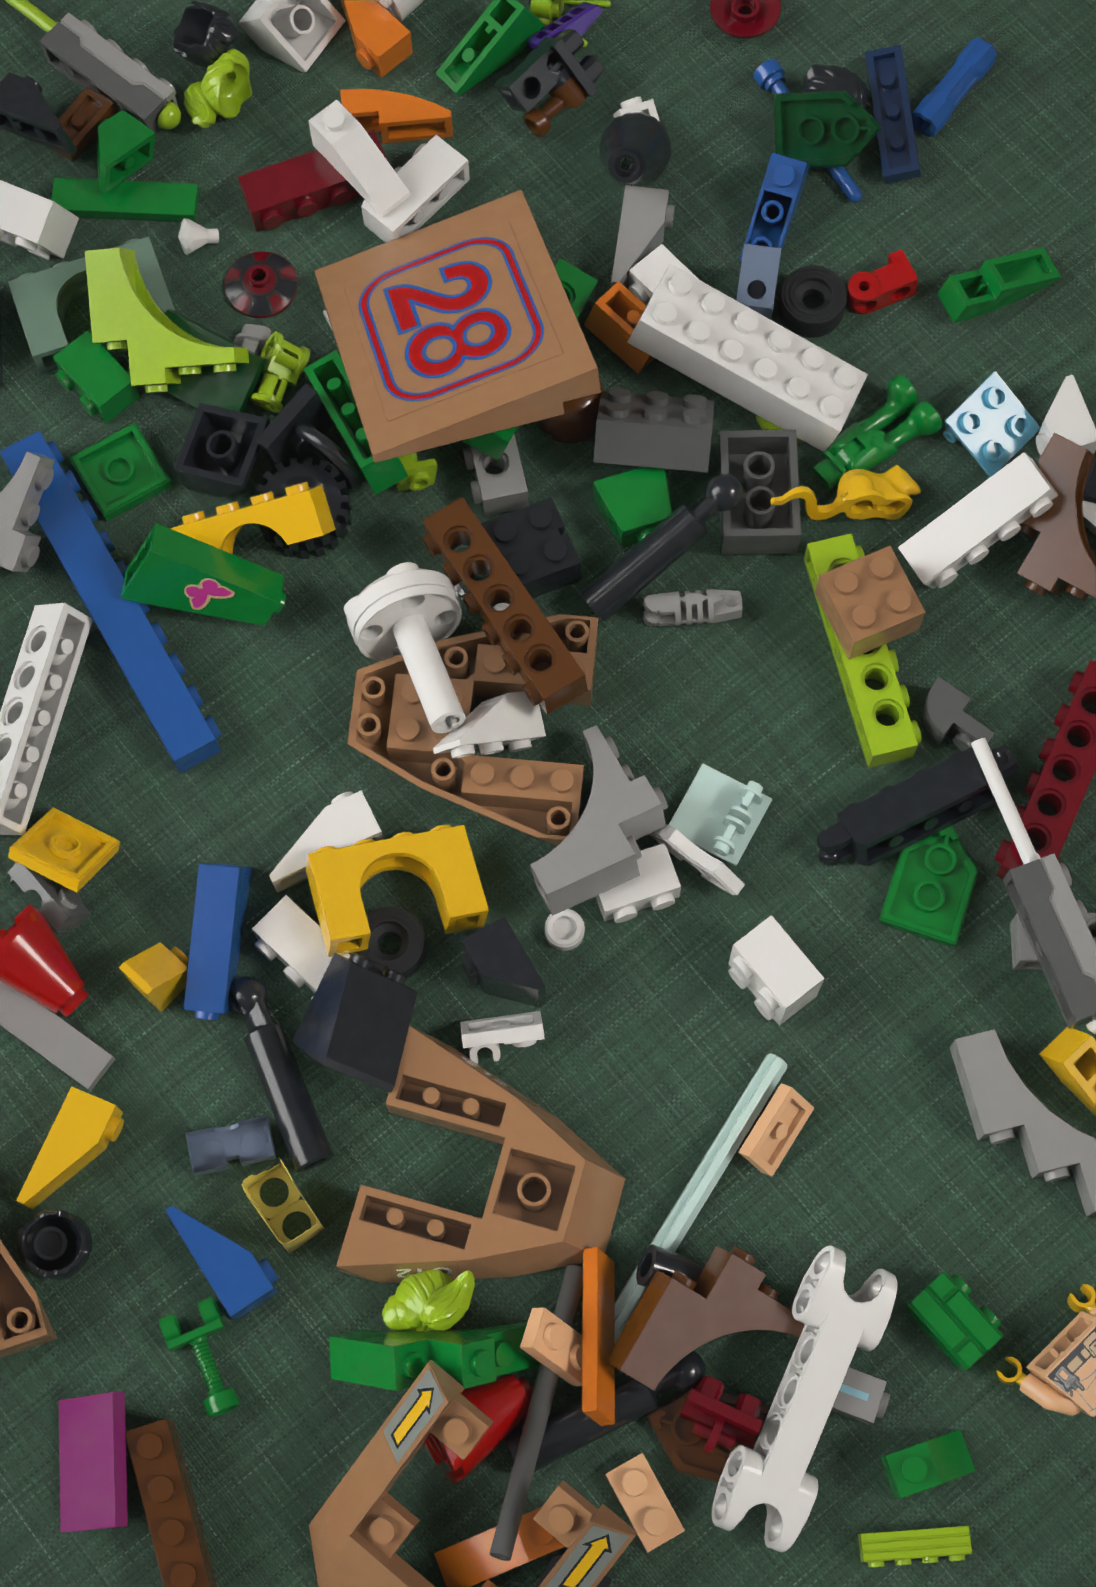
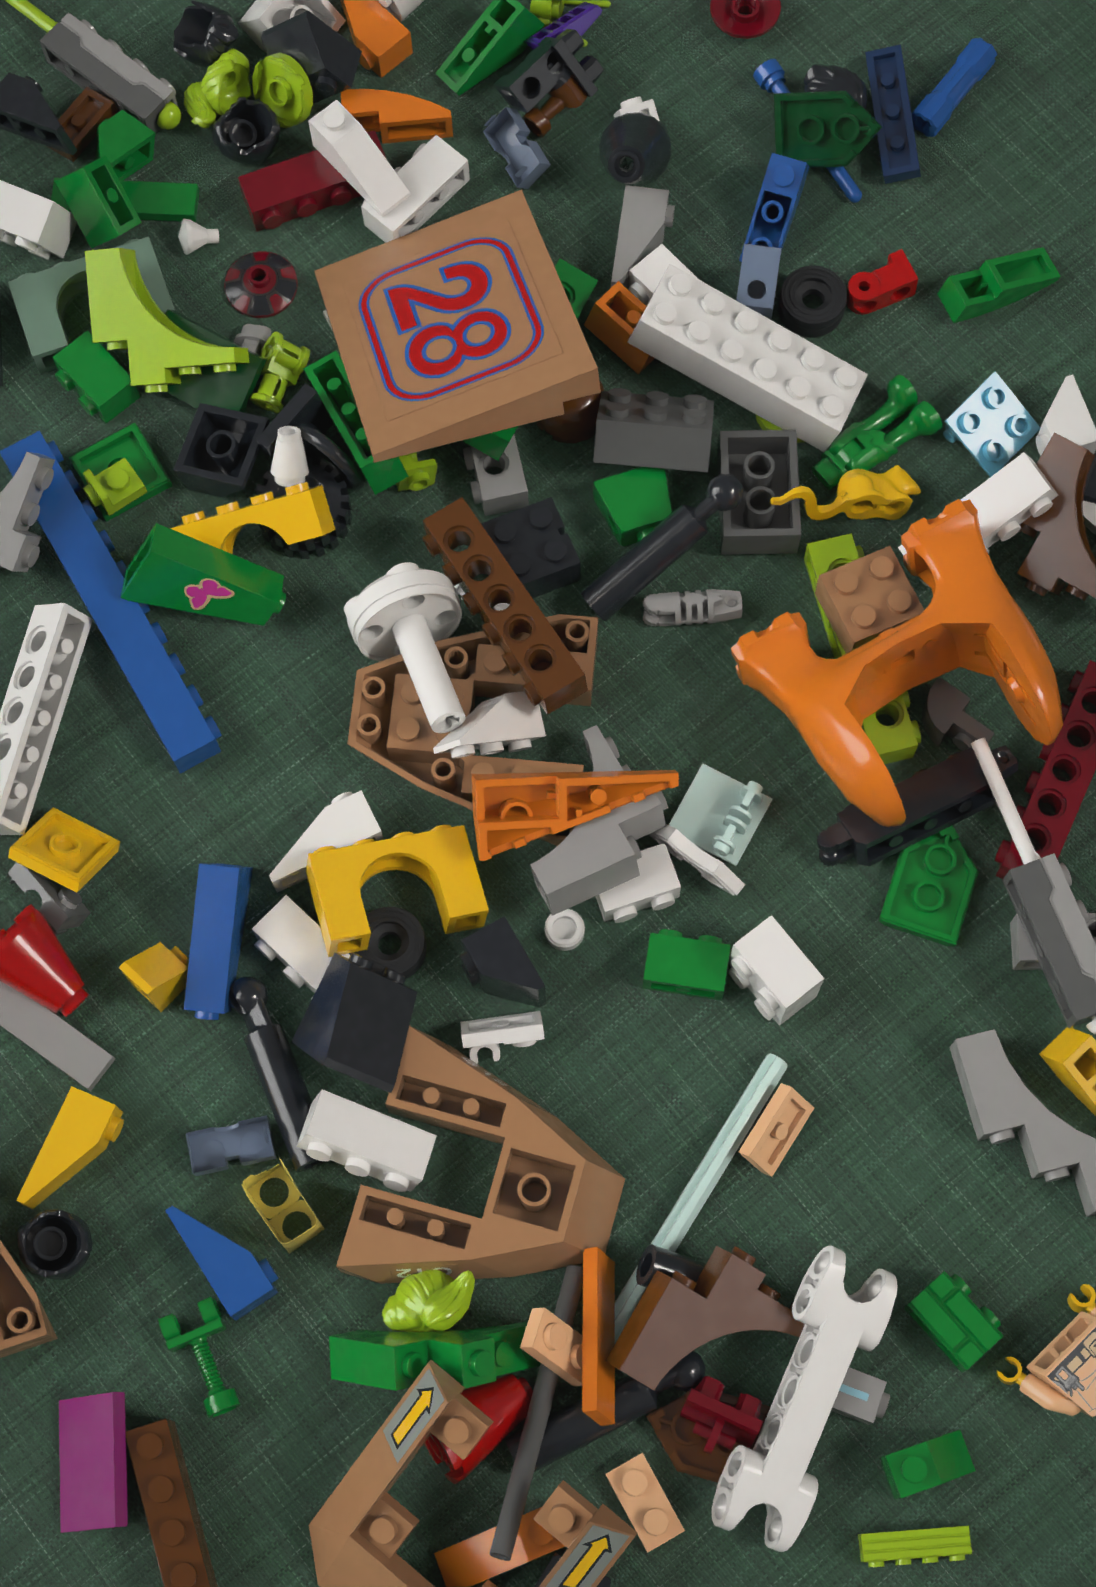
(98, 201): none -> green brick
(114, 486): none -> lime bracket
(247, 132): none -> black hair
(284, 88): none -> lime tile
(289, 458): none -> white cone
(319, 49): none -> black slope
(366, 1142): none -> white brick
(509, 138): none -> sand blue piece
(527, 806): none -> orange wedge
(686, 965): none -> green brick
(965, 626): none -> orange animal

